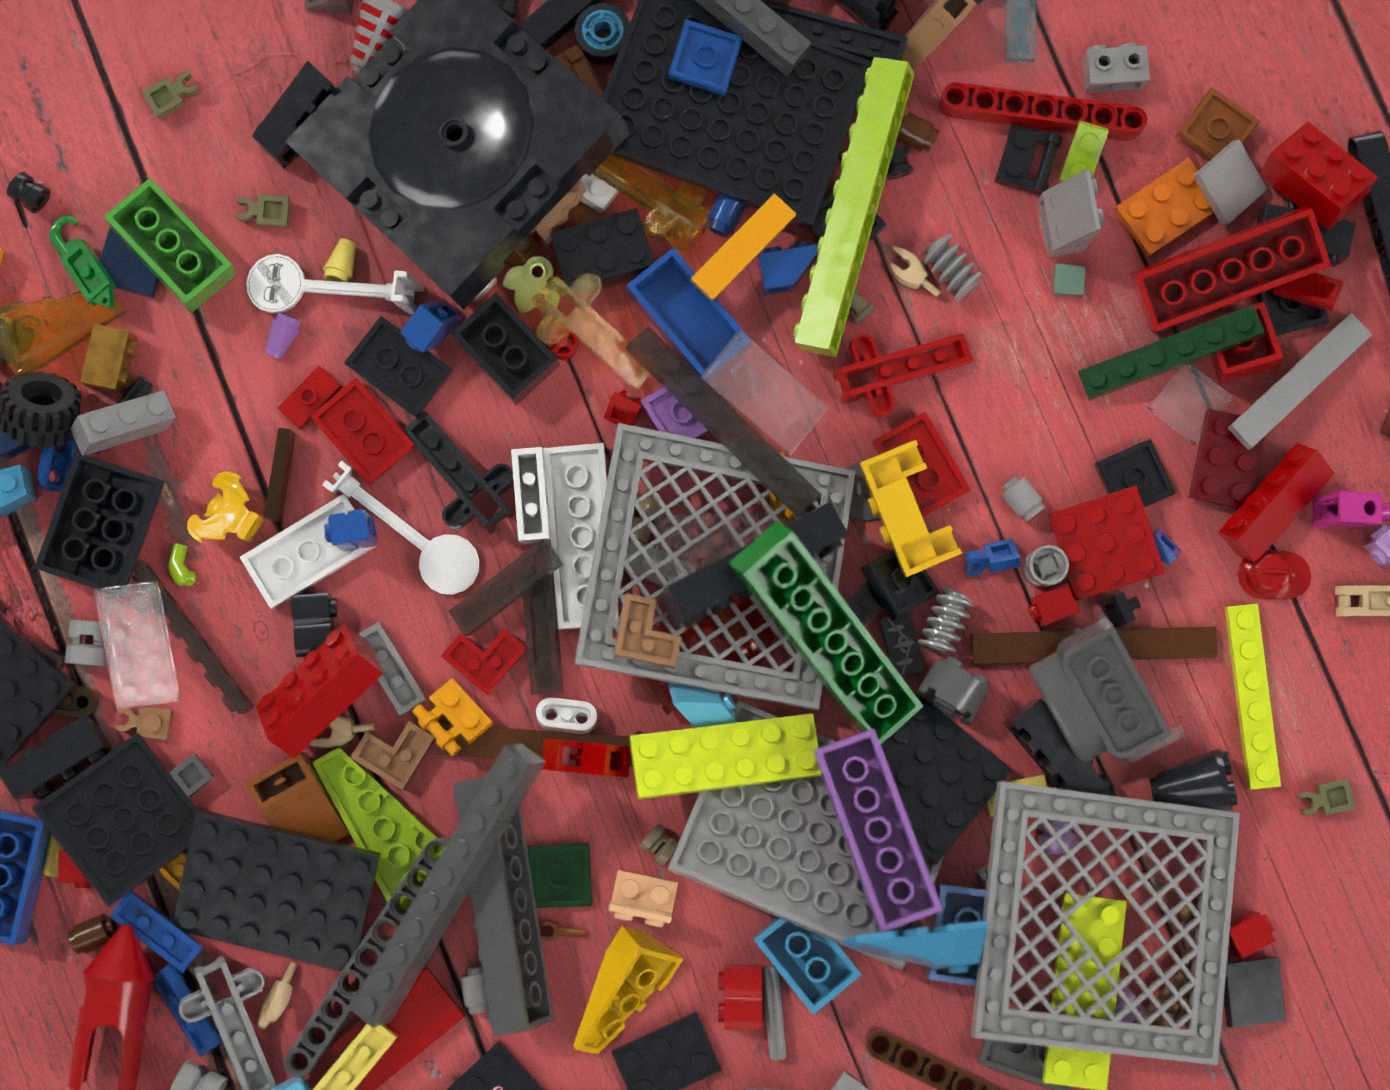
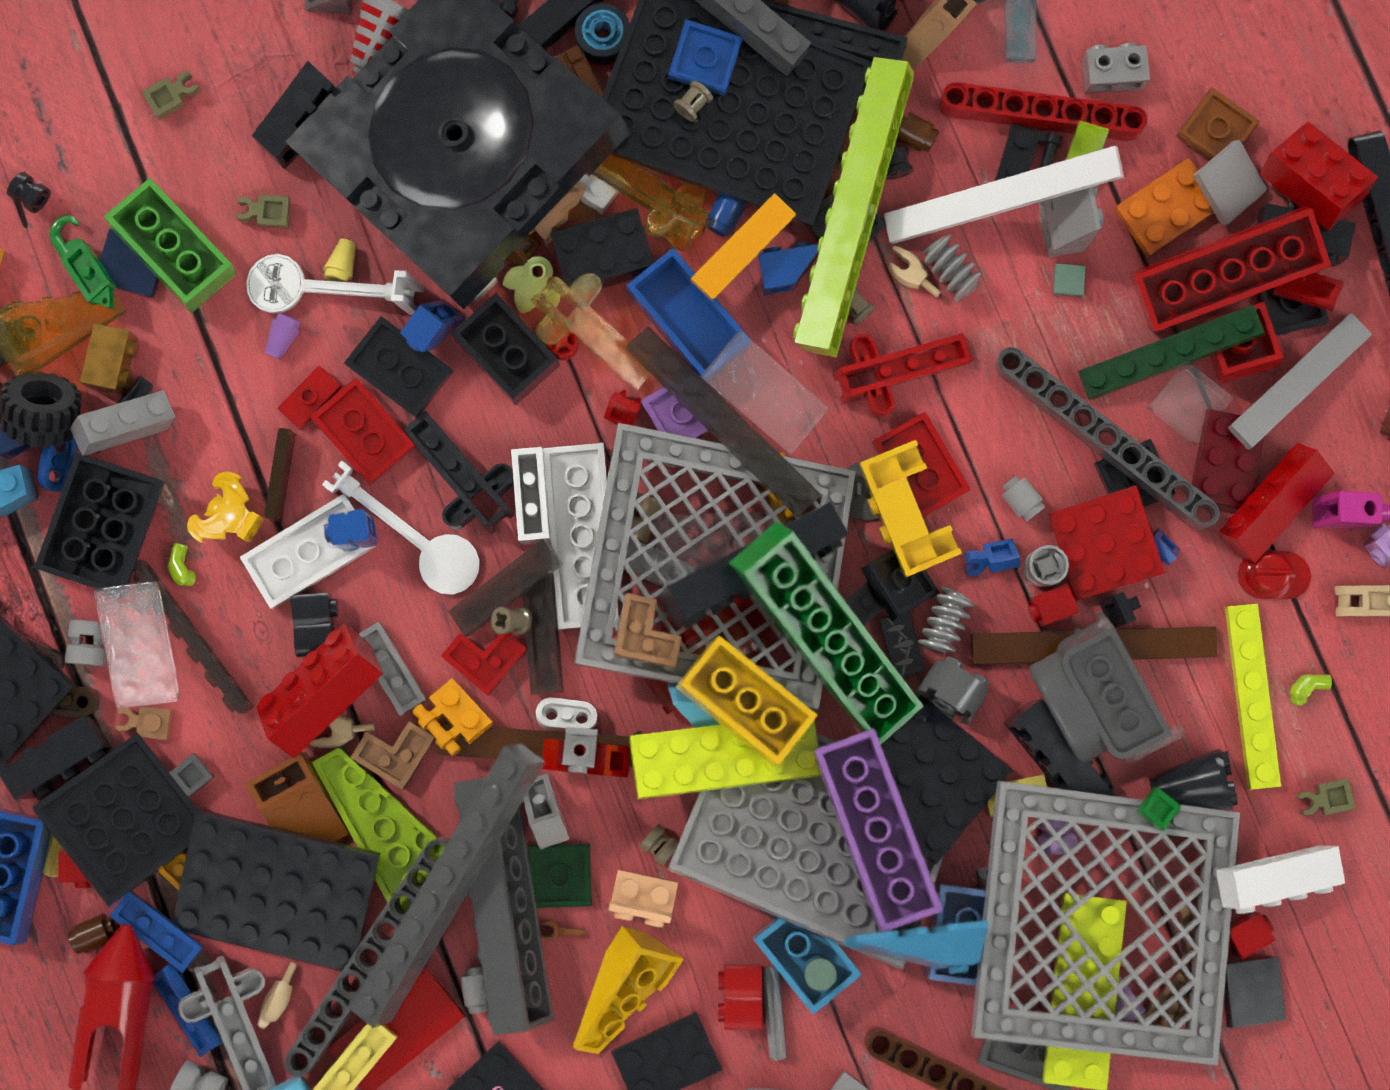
(507, 620): none -> dark tan bush
(545, 813): none -> light grey slope
(579, 736): none -> light grey brick
(696, 91): none -> dark tan bush
(746, 701): none -> yellow brick
(820, 974): none -> sand green tile
(1004, 195): none -> white tile
(1112, 453): none -> dark grey beam
(1158, 809): none -> green tile
(1280, 877): none -> white brick
(1306, 685): none -> lime arm

